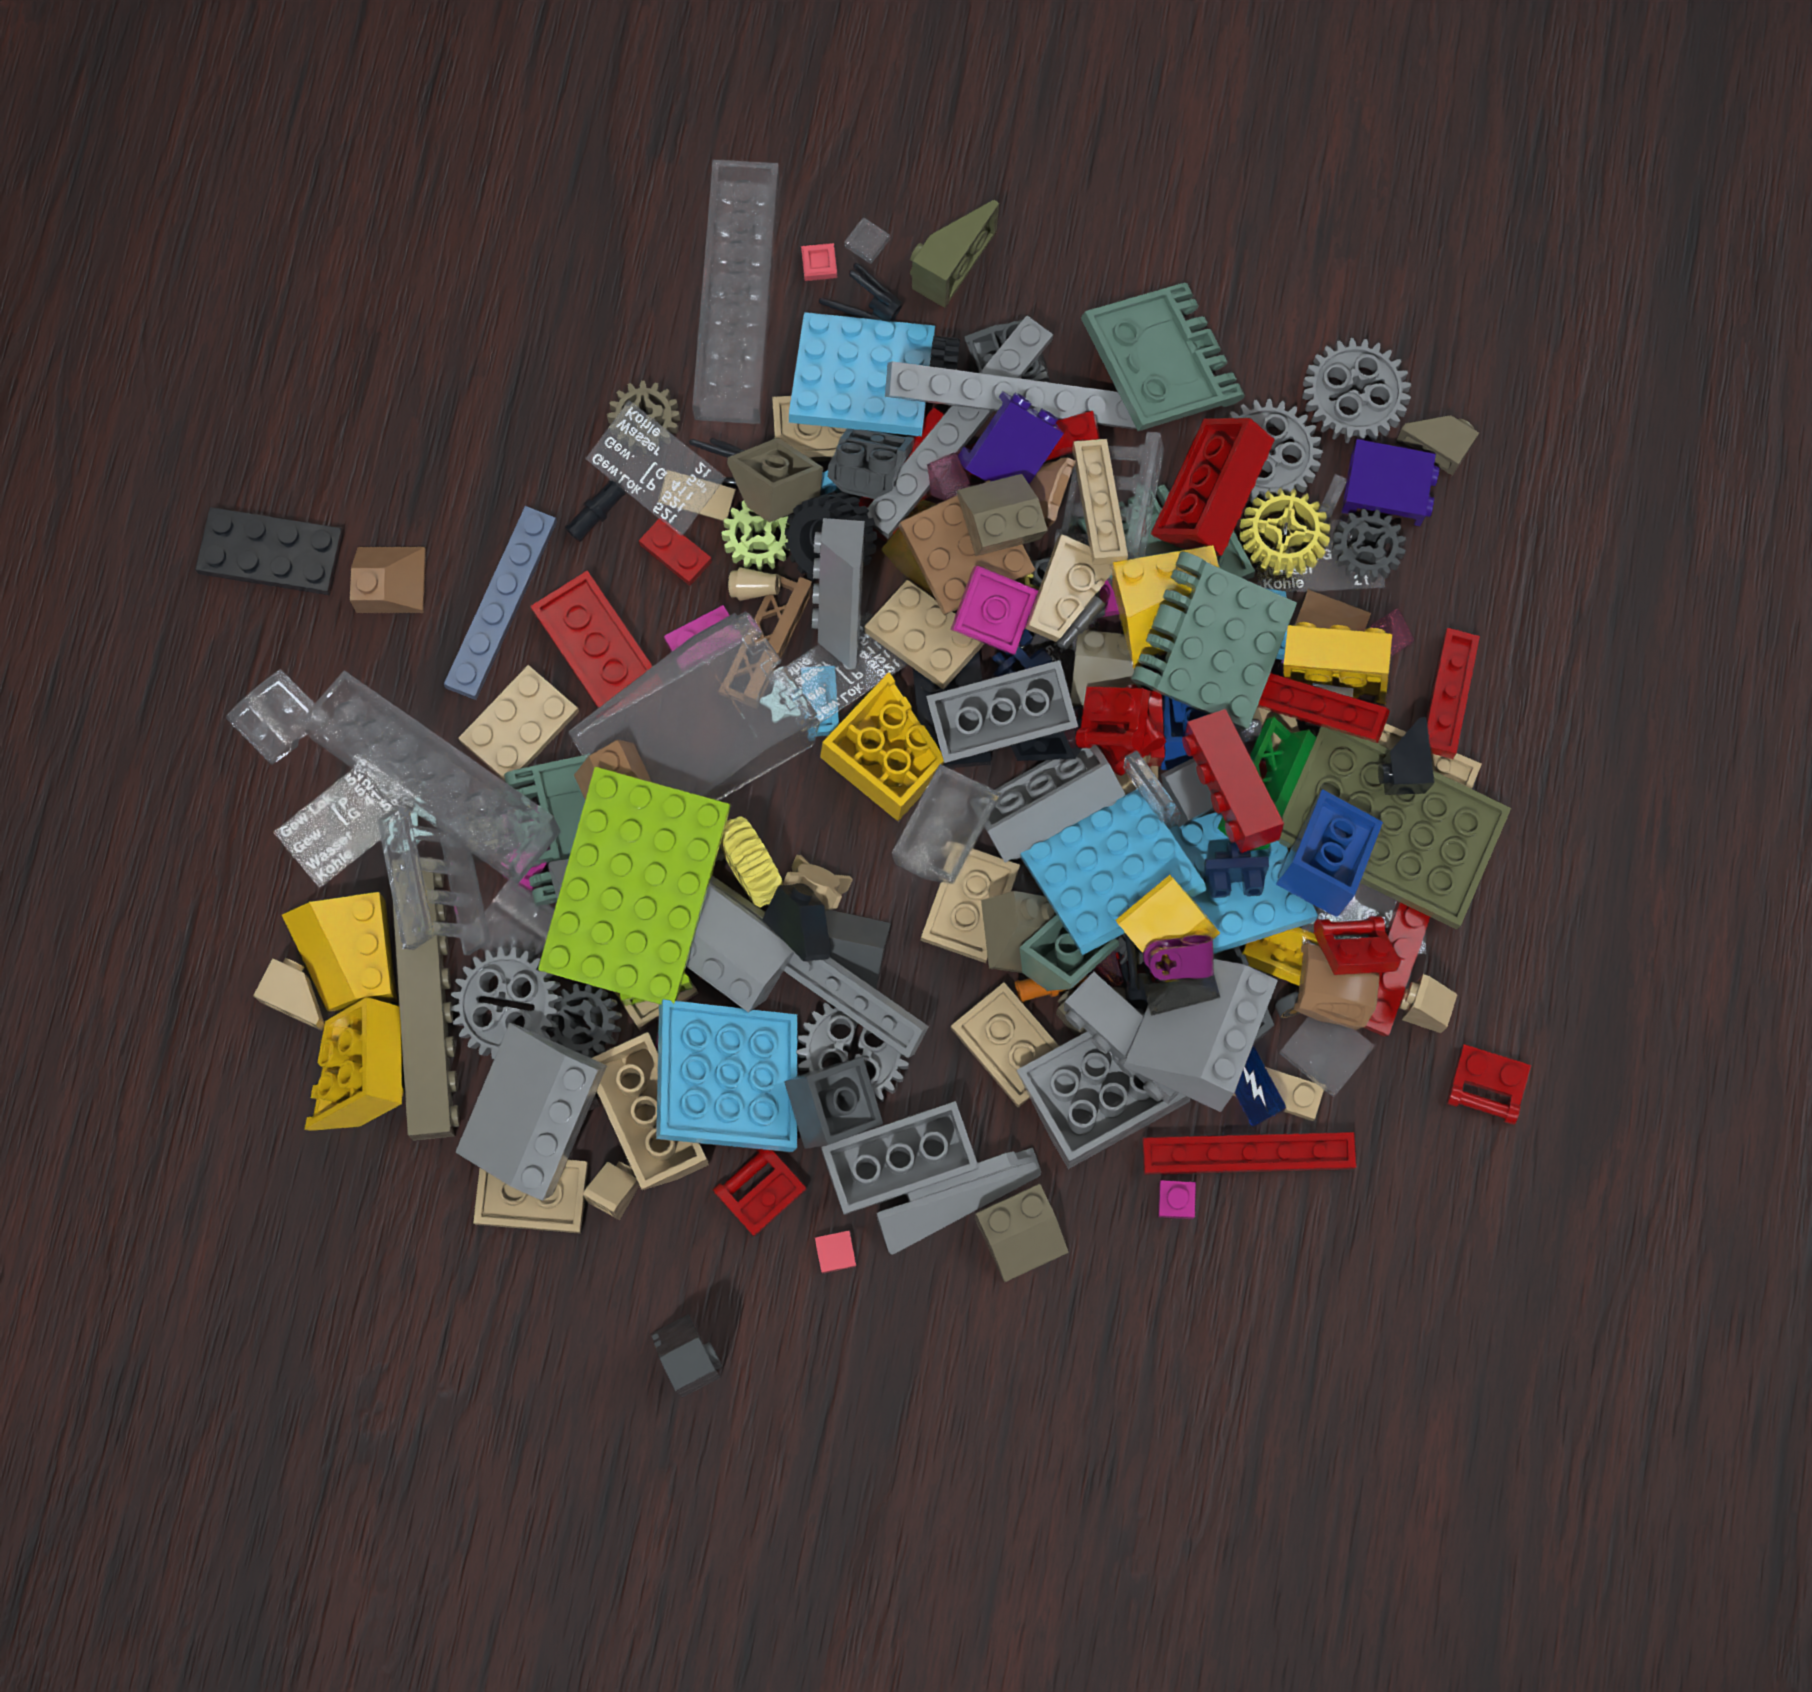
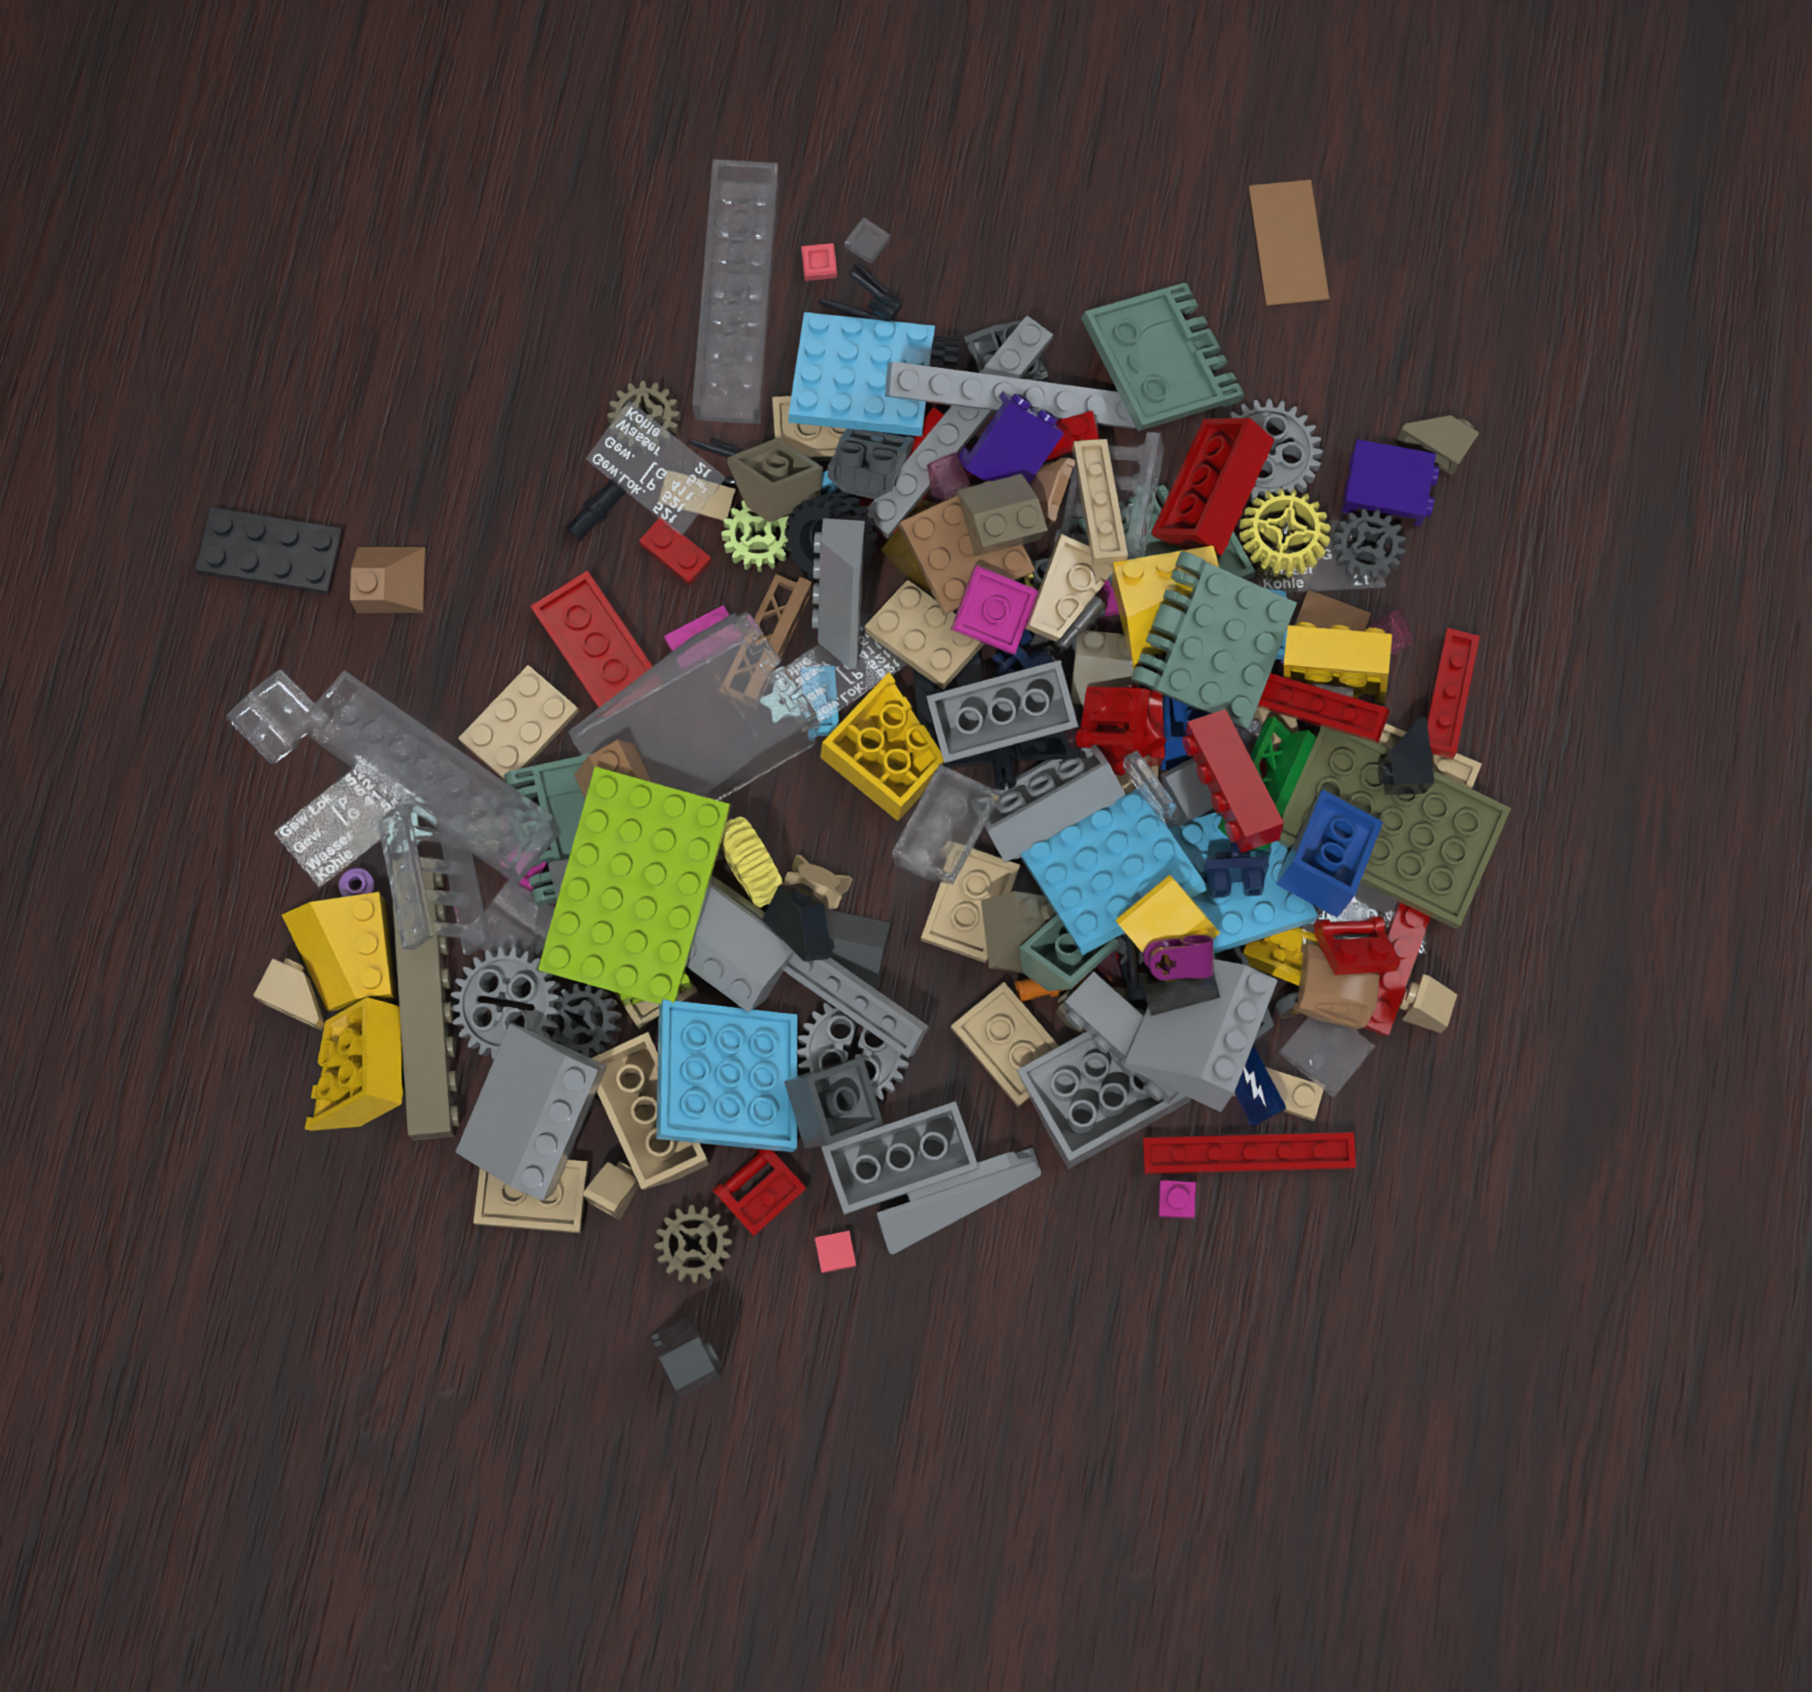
(356, 874): none -> medium lavender plate
(500, 603): sand blue plate -> none
(683, 1257): none -> dark tan gear
(752, 584): tan cone -> none
(951, 253): olive slope -> none
(1003, 766): none -> black pin
(1021, 1233): dark tan slope -> none
(1288, 242): none -> medium nougat piece
(1333, 495): clear tile -> none
(1345, 366): light grey gear -> none
(1492, 1074): red plate -> none

